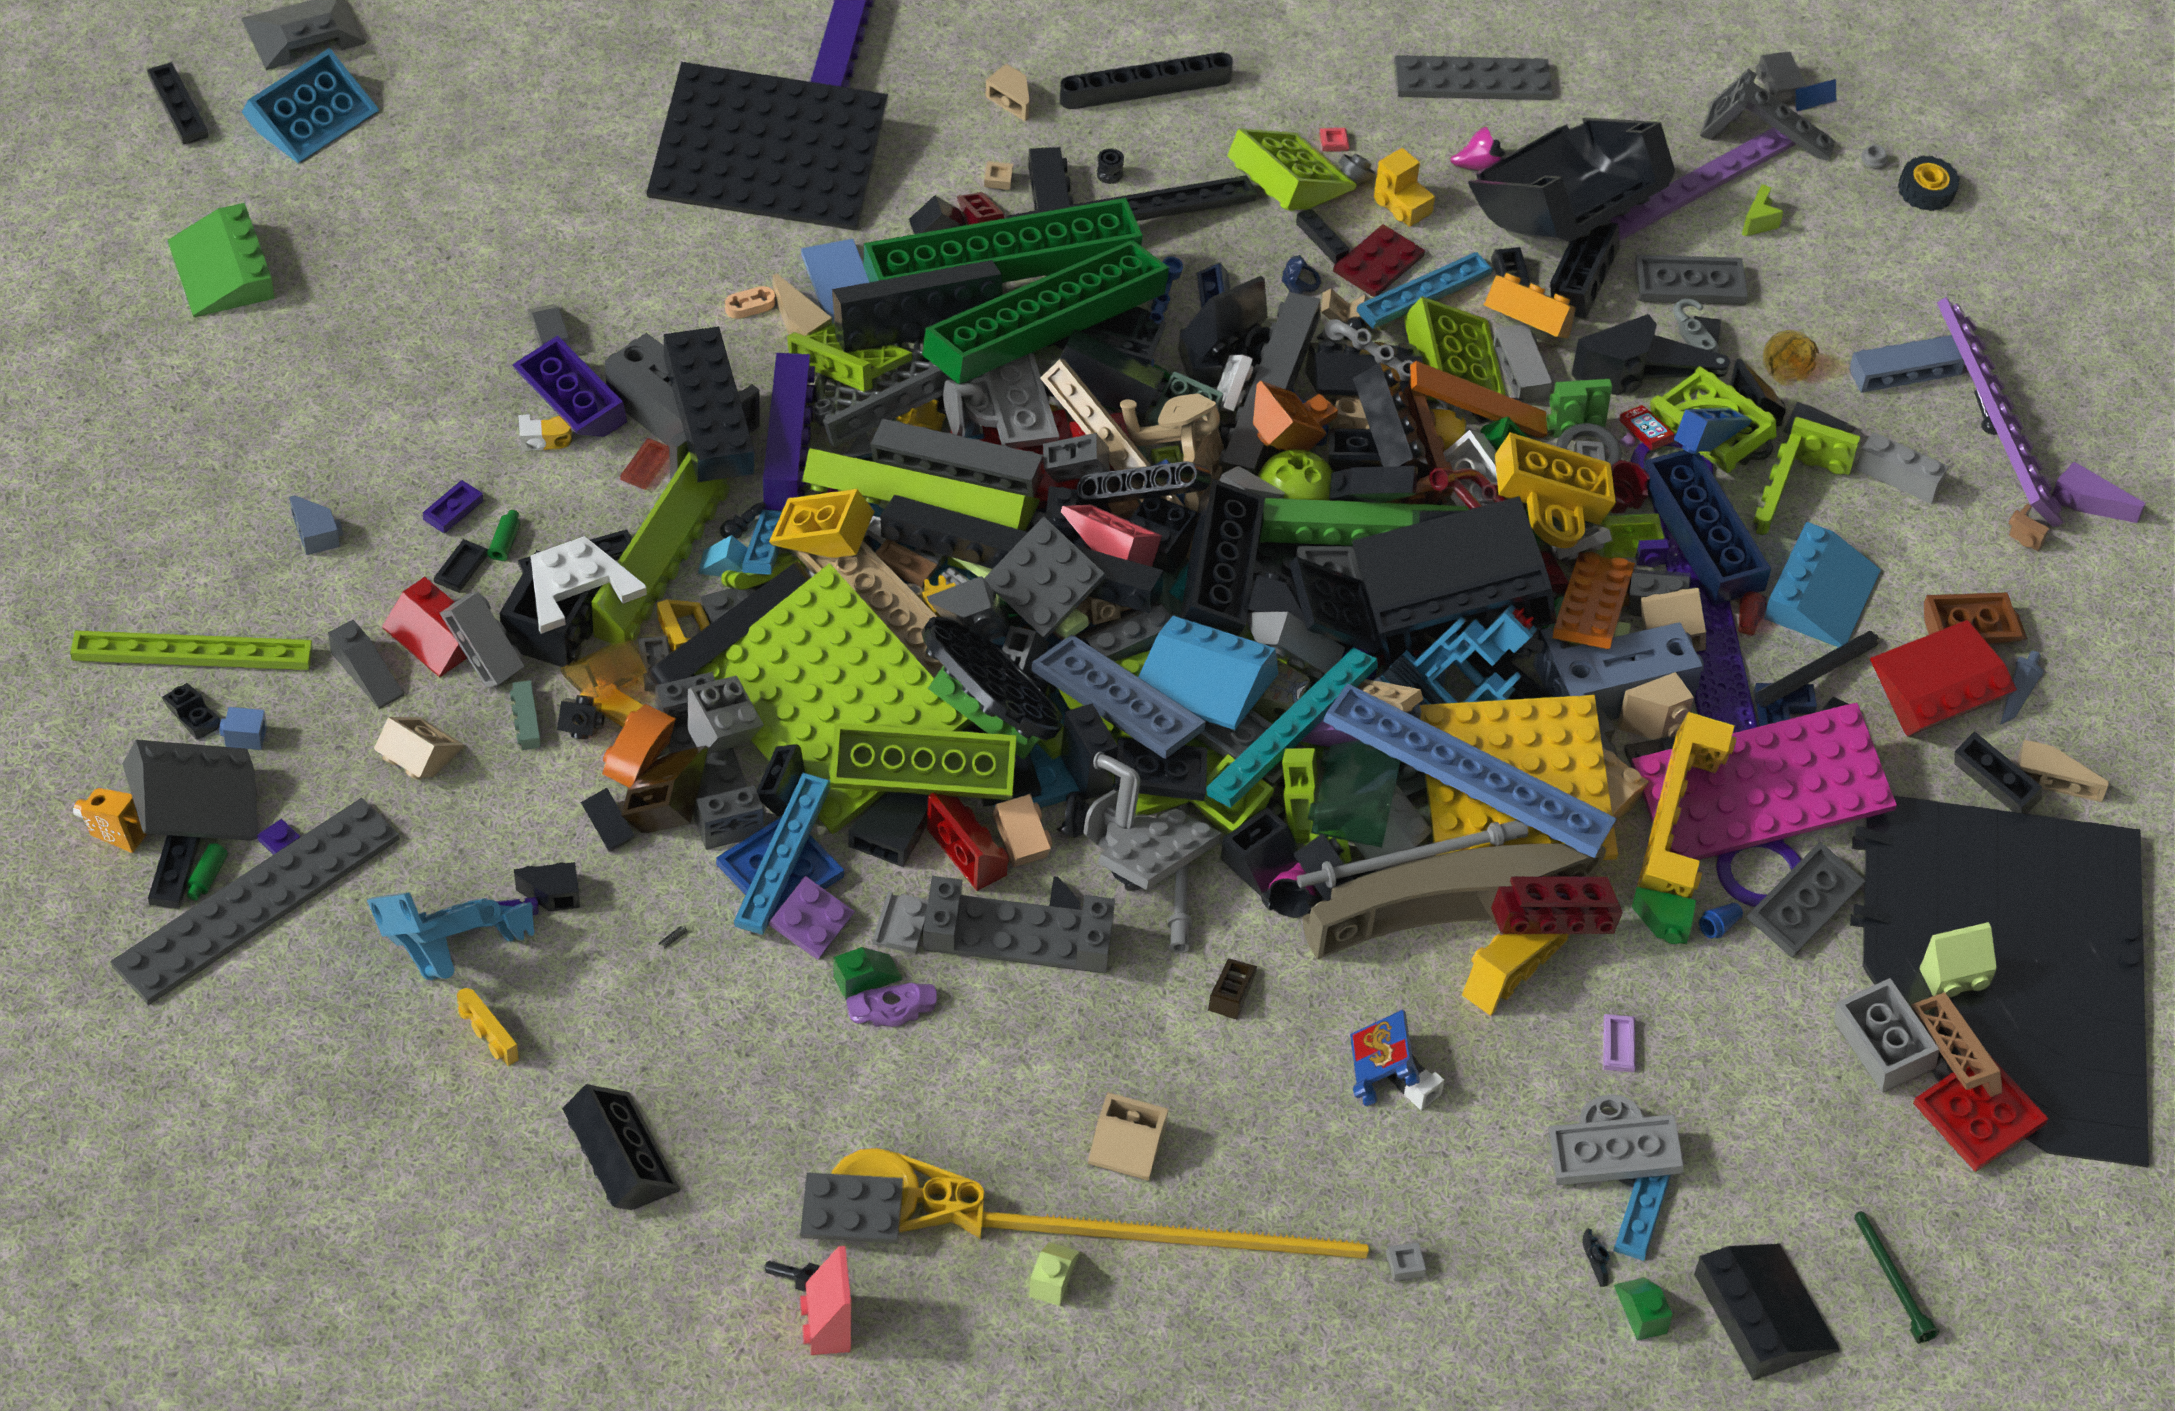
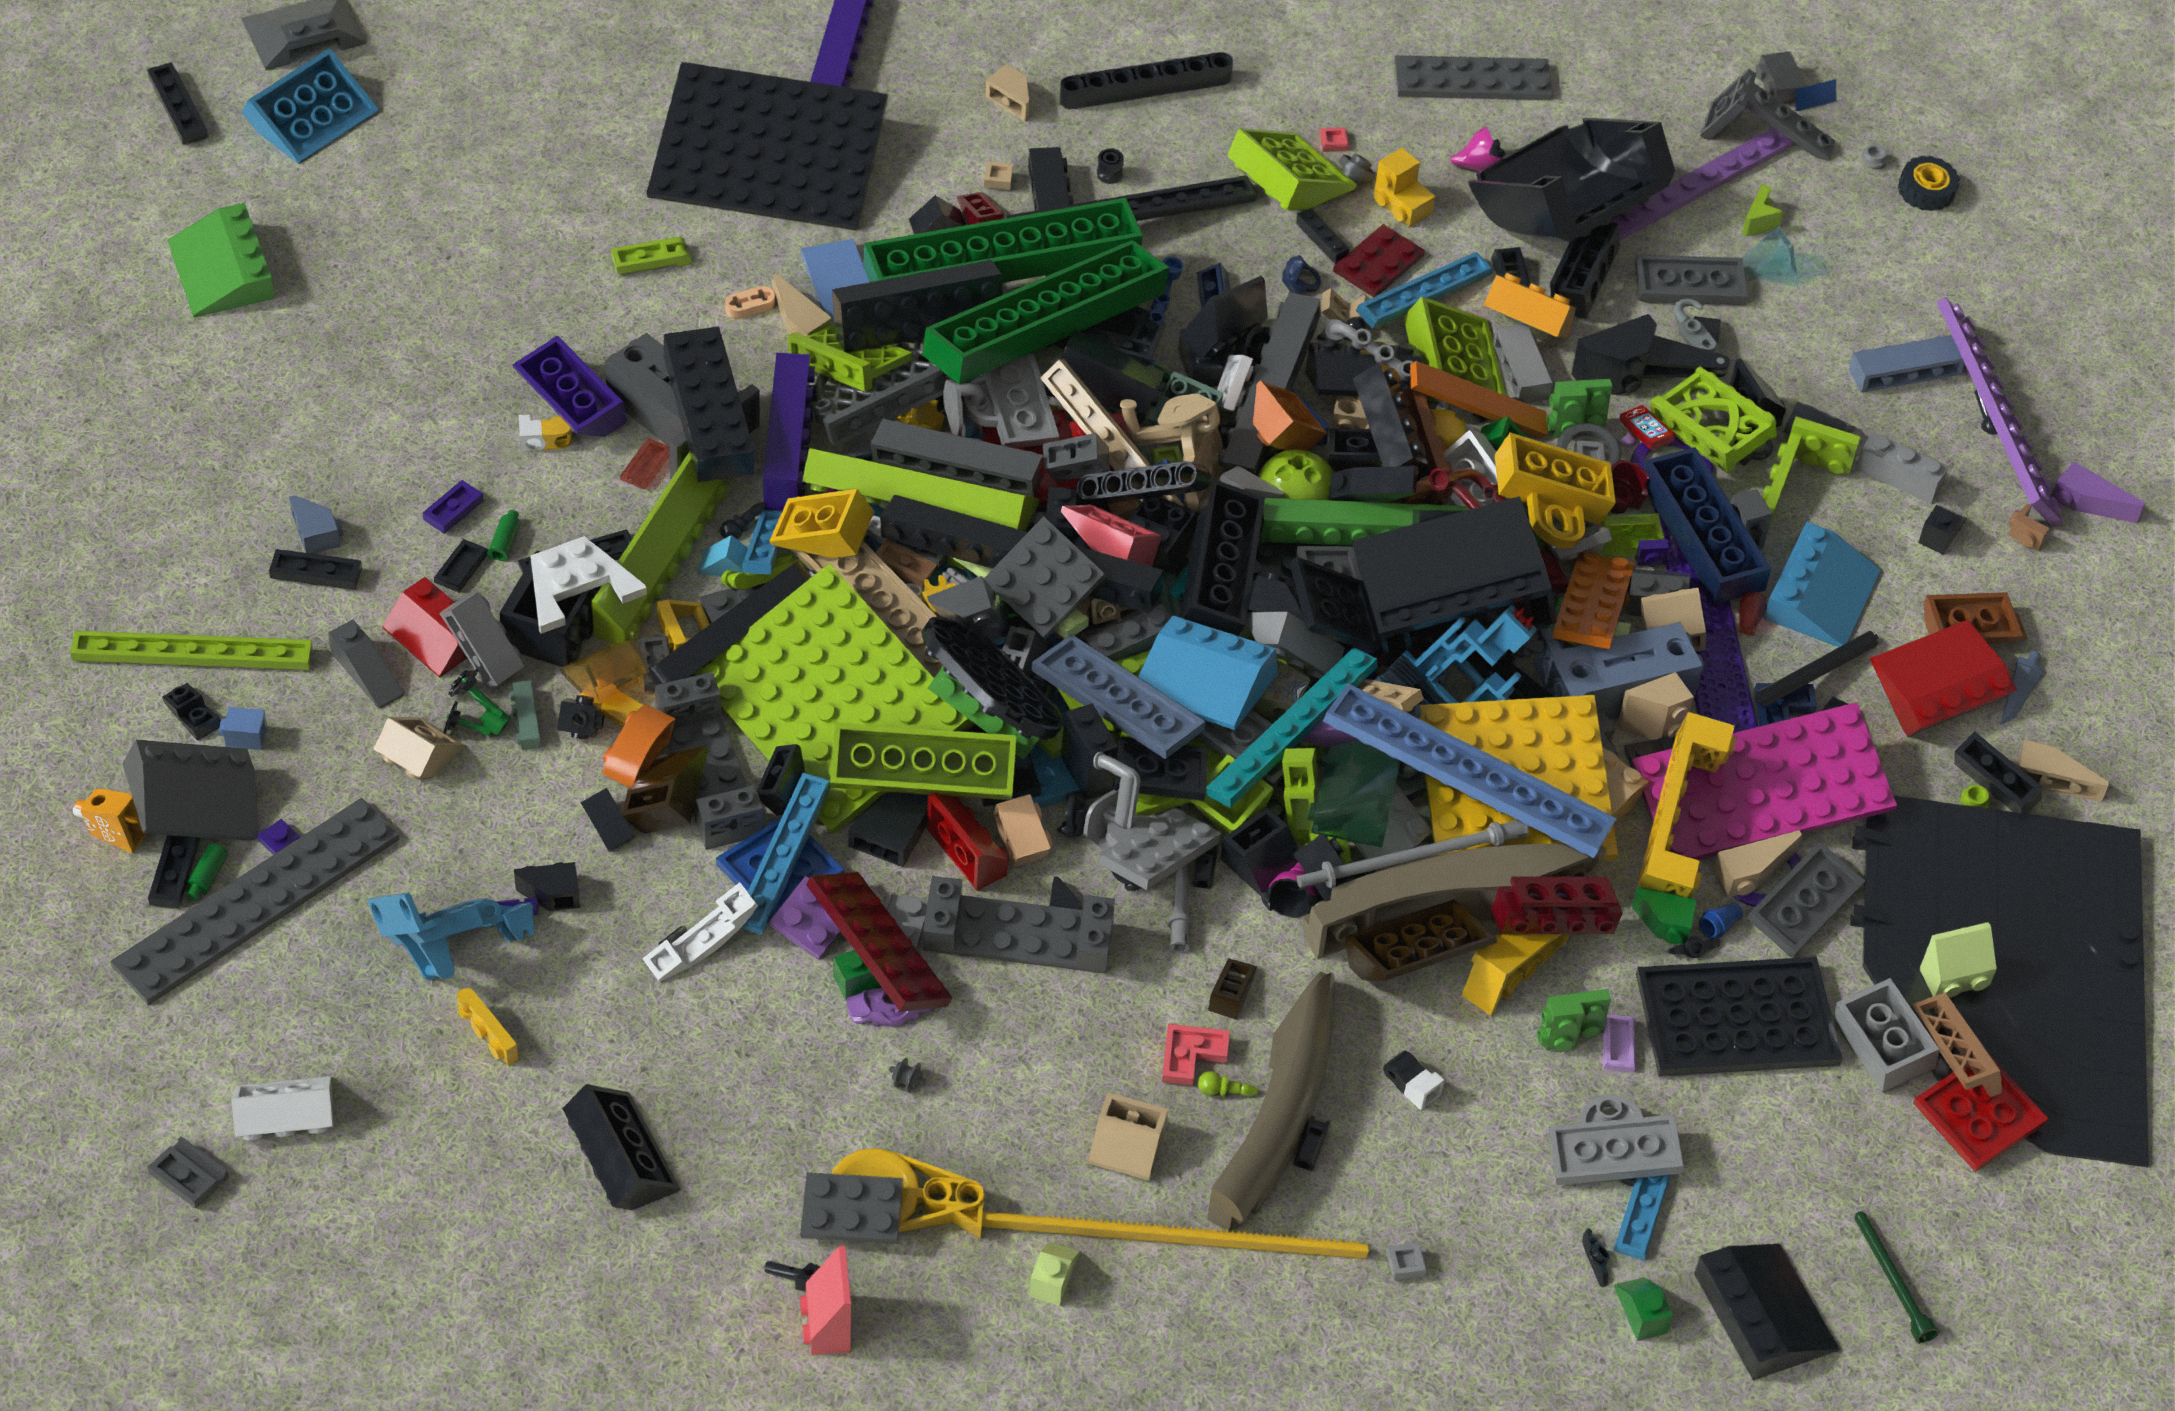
(188, 1172): none -> dark grey plate
(282, 1107): none -> white slope
(315, 569): none -> black plate
(493, 718): none -> green plant
(548, 323): dark grey slope -> none
(650, 255): none -> lime plate
(704, 937): none -> white slope
(721, 715): light grey slope -> none
(879, 941): none -> dark red plate
(907, 1075): none -> dark grey wheel
(1190, 1044): none -> coral plate
(1205, 869): none -> black bar
(1212, 1083): none -> lime bar
(1298, 1067): none -> dark tan slope
(1311, 1144): none -> black bar
(1321, 409): orange plate -> none
(1382, 1051): blue flag -> none
(1415, 941): none -> dark brown slope
(1572, 1016): none -> bright green plate
(1694, 947): none -> black piece
(1708, 428): blue slope -> none
(1738, 1016): none -> black plate
(1750, 865): none -> tan slope
(1753, 513): none -> dark grey brick
(1772, 259): none -> clear light blue slope
(1793, 351): clear yellow cylinder -> none
(1941, 529): none -> black slope
(1975, 796): none -> lime plate

